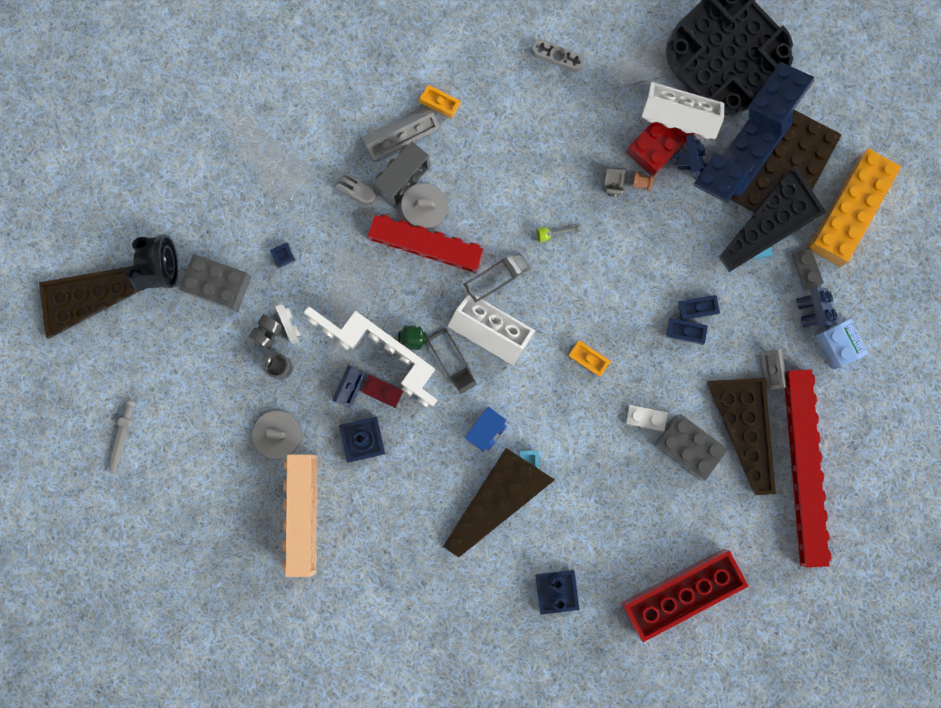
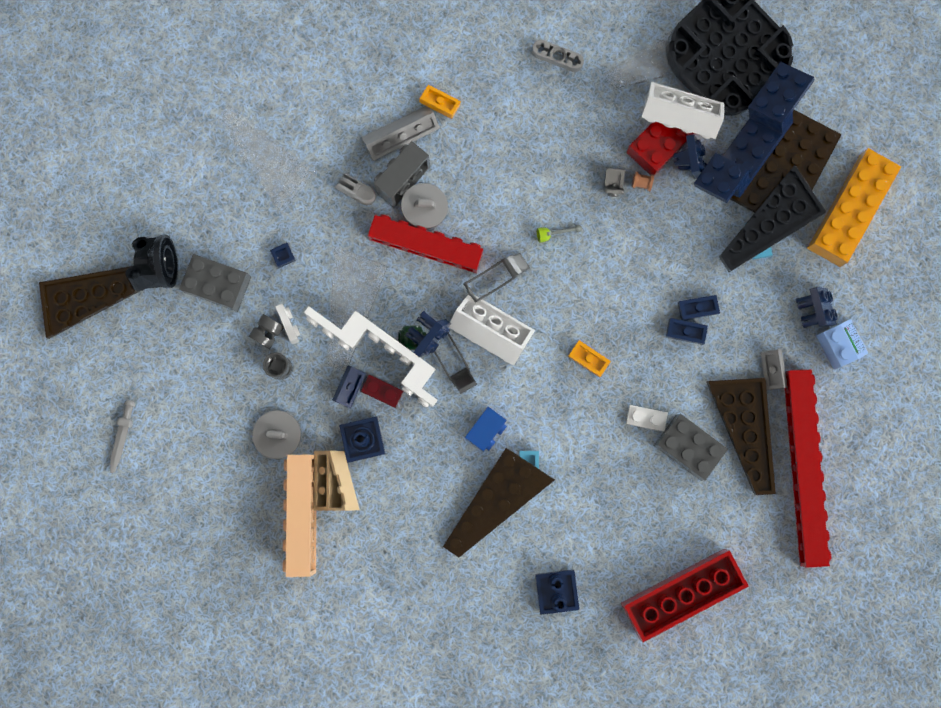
(333, 482): none -> tan wedge
(428, 343): none -> dark blue plate
(807, 269): dark grey plate -> none

